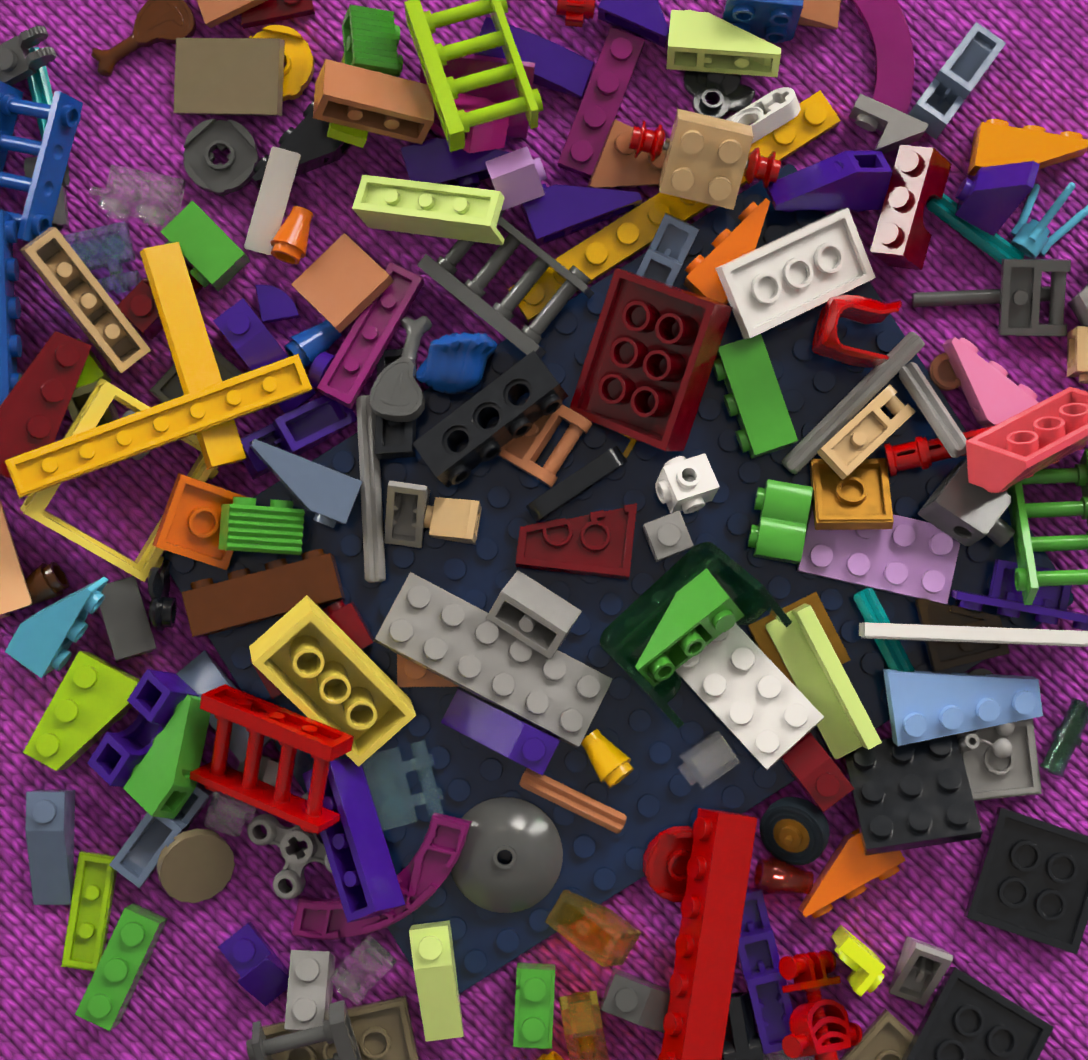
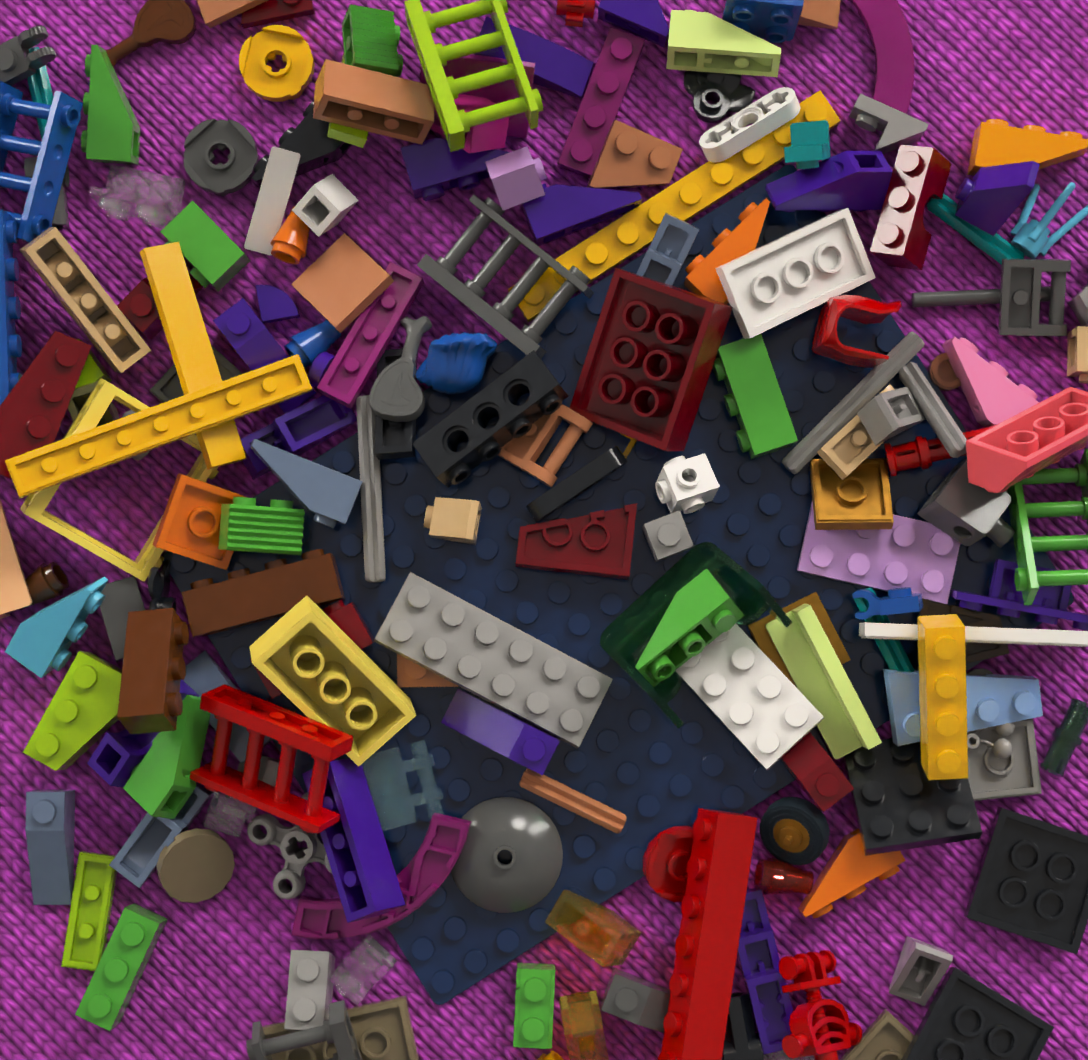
(108, 248): clear light blue plate -> none
(112, 125): none -> bright green slope
(152, 671): none -> reddish brown brick
(229, 76): dark tan tile -> none
(256, 963): dark purple slope -> none
(325, 205): none -> white brick
(405, 513): light grey slope -> none
(429, 209): yellowish green panel -> none
(436, 980): yellowish green slope -> none
(533, 614): light grey brick -> none
(608, 760): yellow cone -> none
(705, 158): tan brick -> none
(707, 760): clear brick -> none
(781, 521): bright green brick -> none
(808, 144): none -> teal bracket
(862, 960): neon yellow bracket -> none
(890, 414): none -> light grey slope
(897, 602): none -> blue plate
(942, 696): none -> yellow brick
(957, 79): sand blue slope -> none

